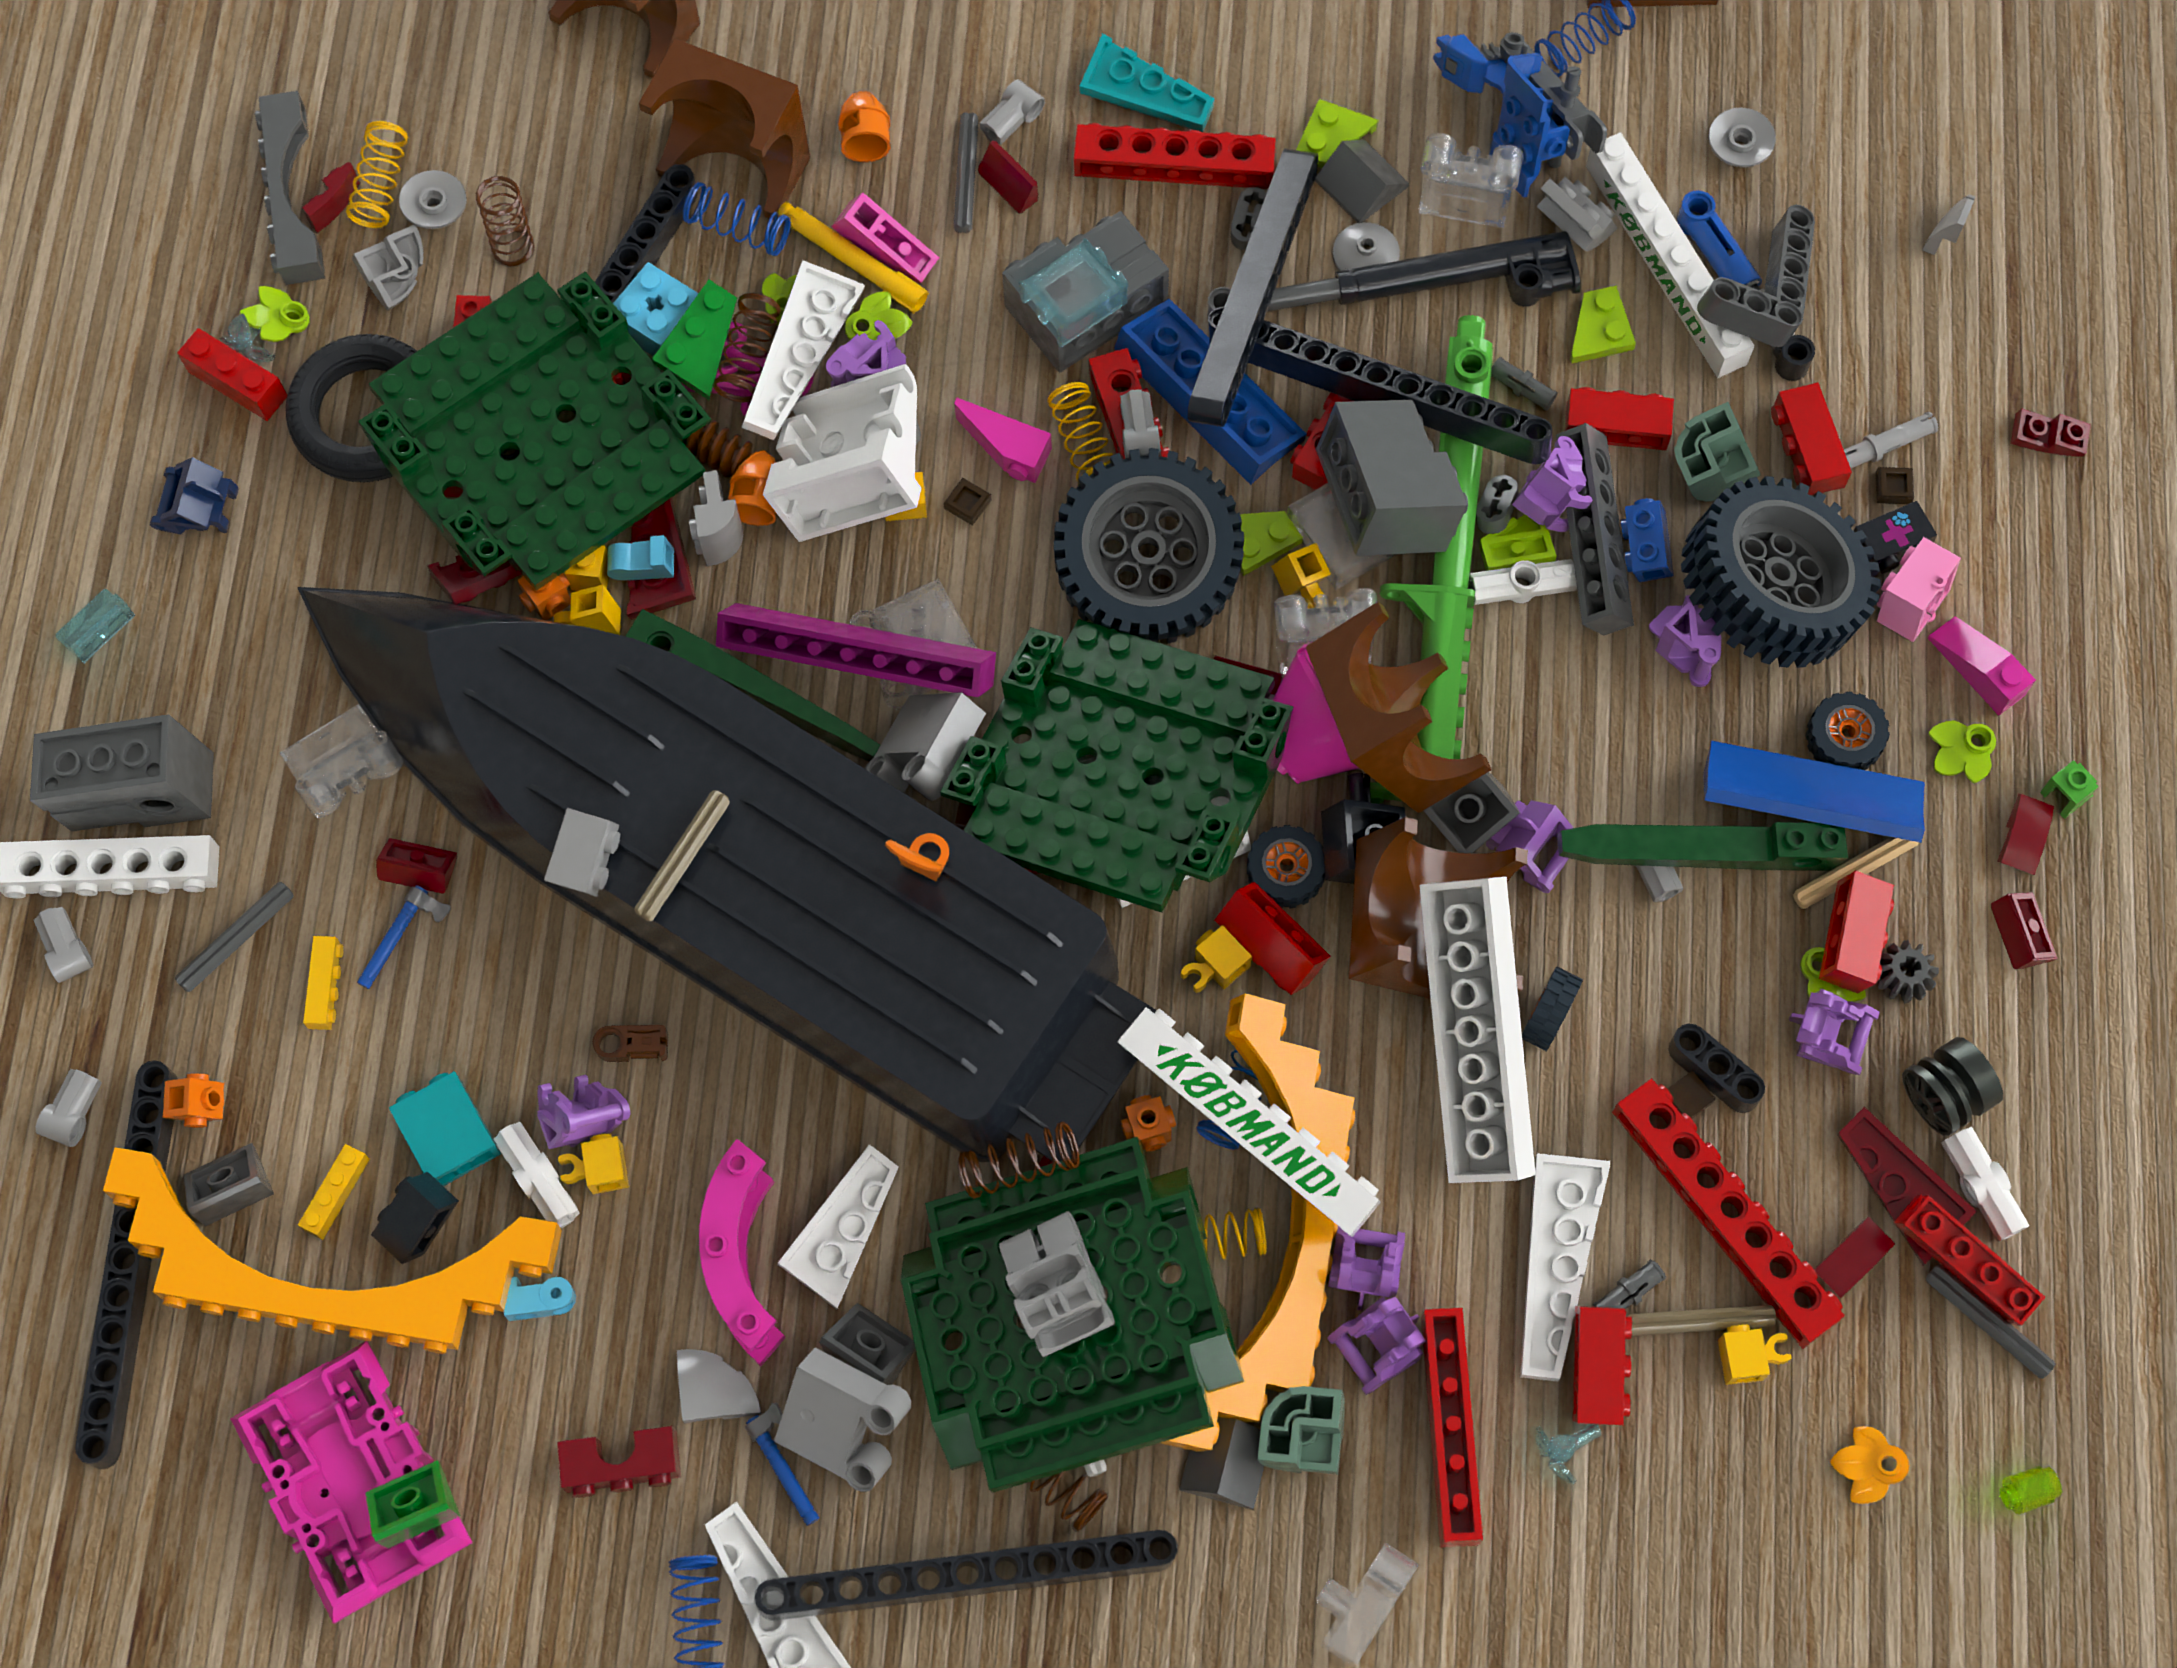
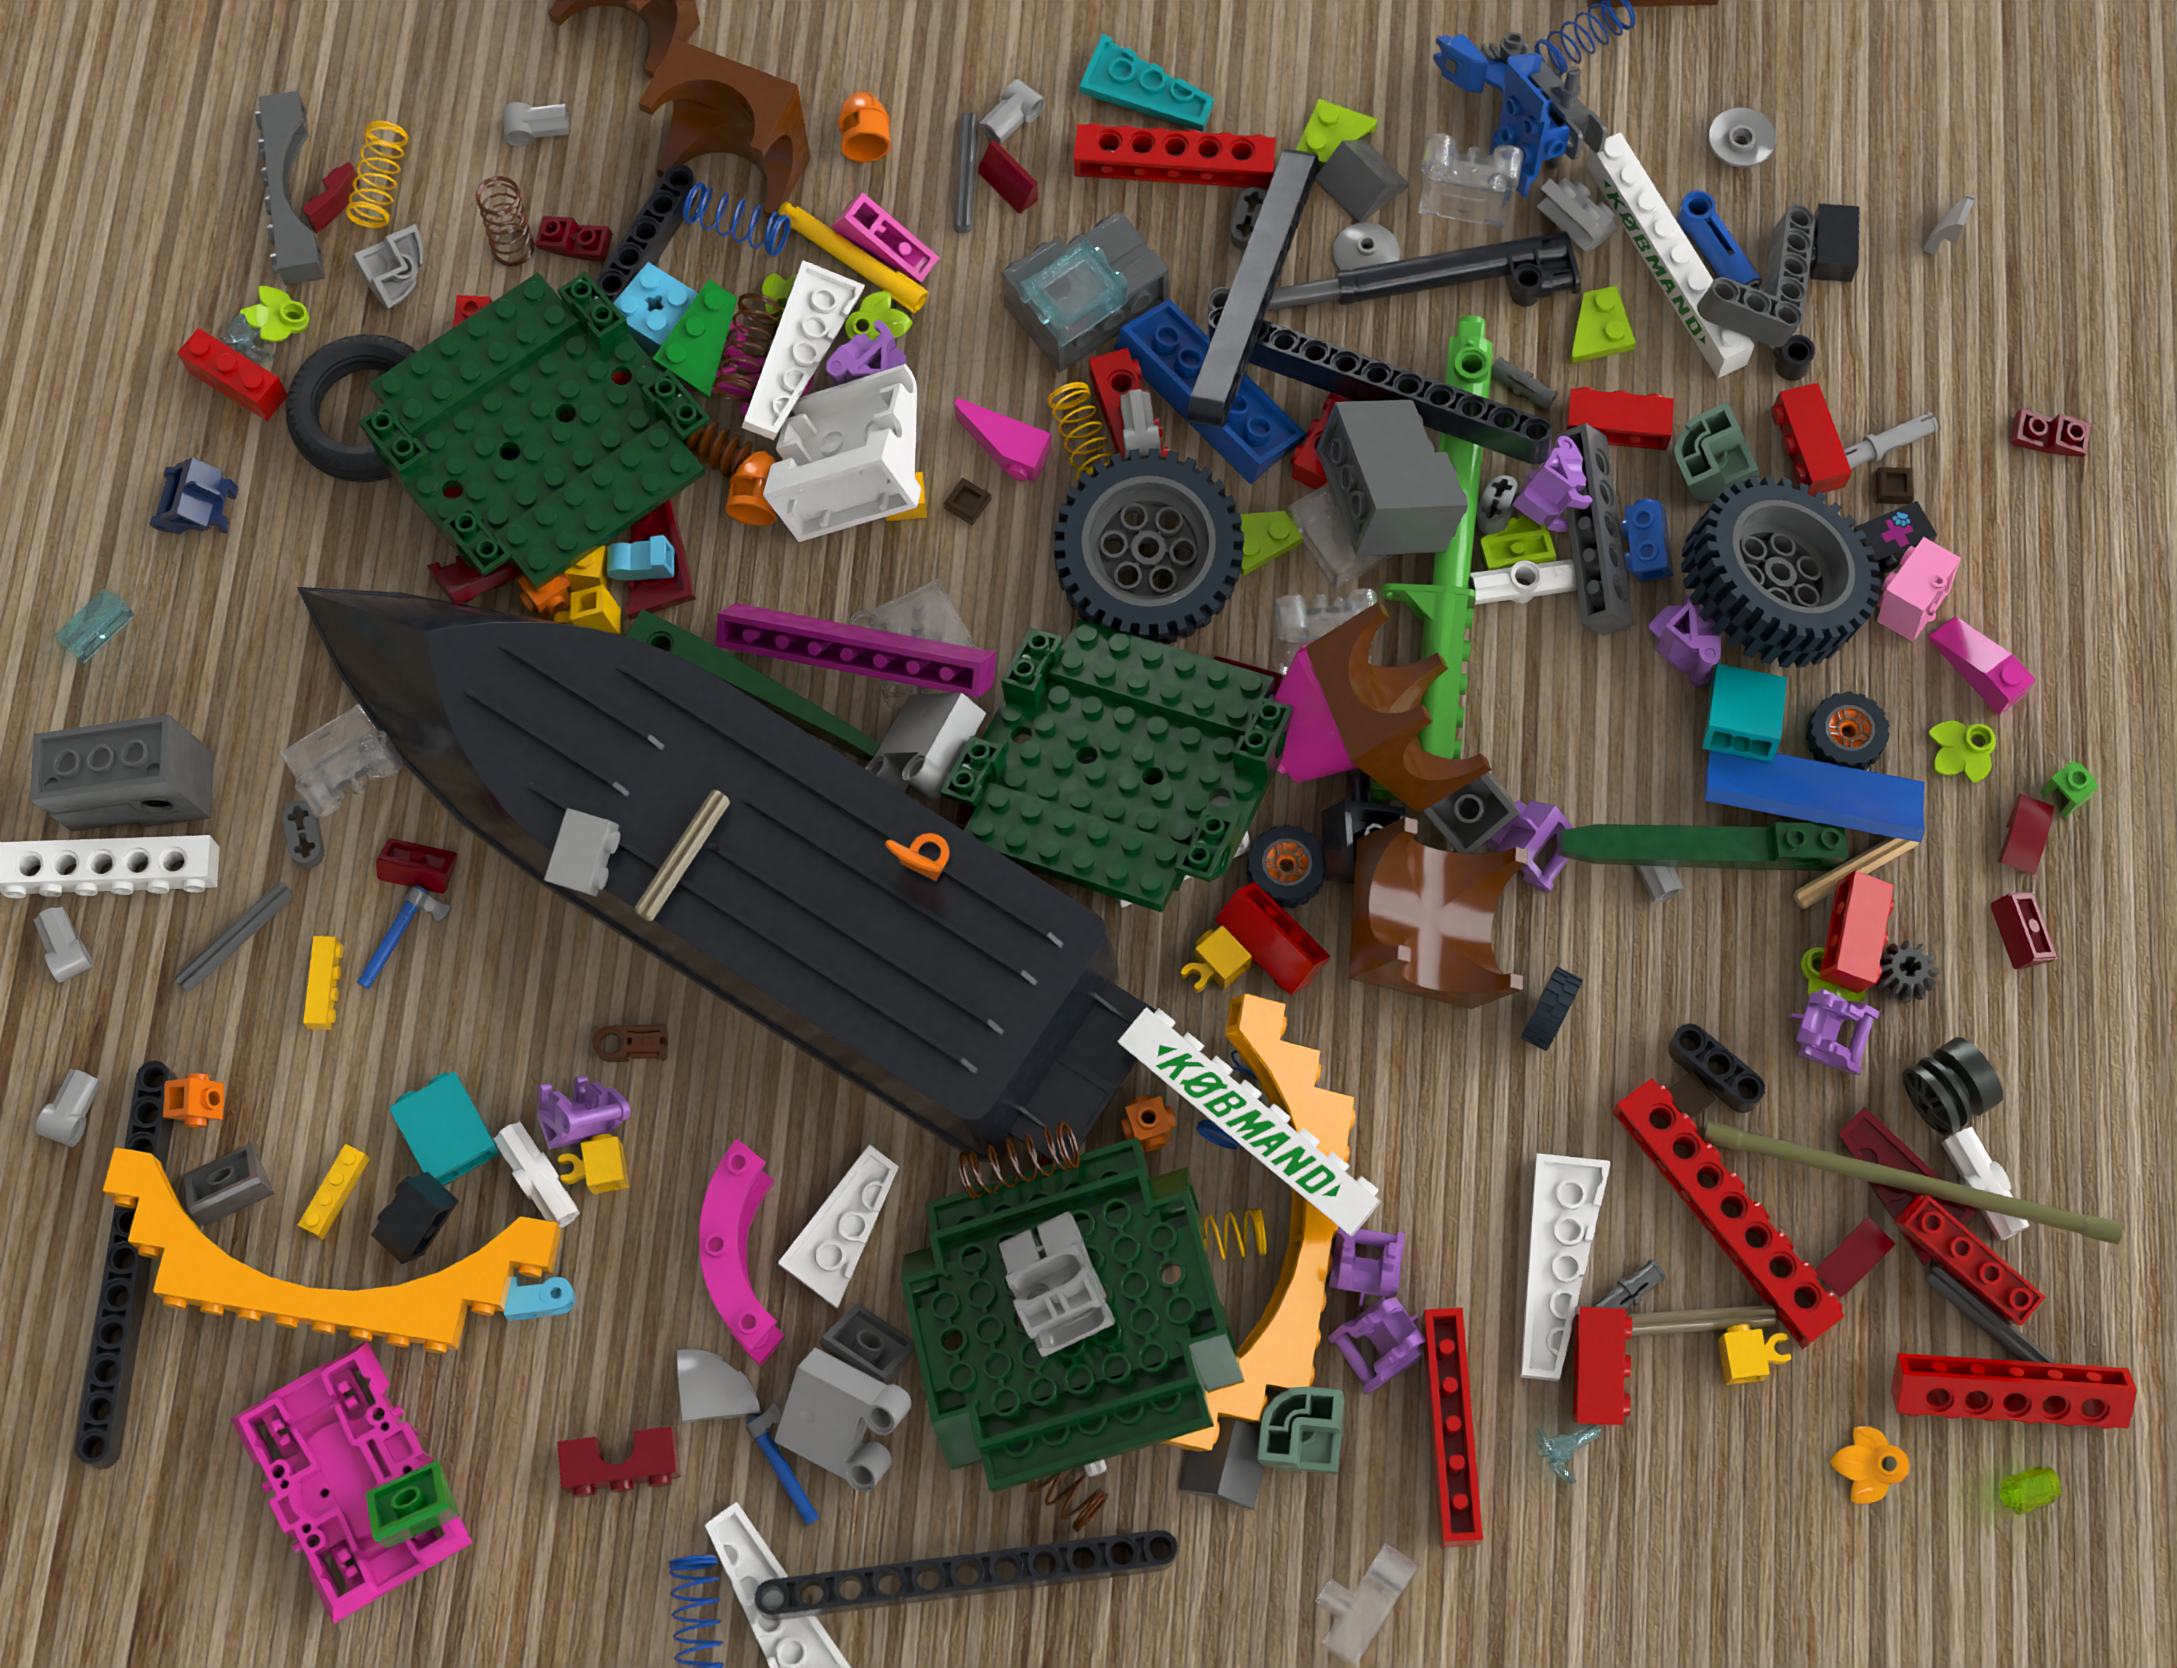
(295, 836): none -> dark grey beam
(429, 189): light grey dish -> none
(525, 123): none -> light grey piece
(572, 240): none -> dark red slope
(716, 524): light grey brick -> none
(1302, 573): yellow brick -> none
(1477, 1030): white brick -> none
(1744, 713): none -> teal brick
(1835, 243): none -> black brick
(2013, 1390): none -> red brick
(2086, 1225): none -> olive piece

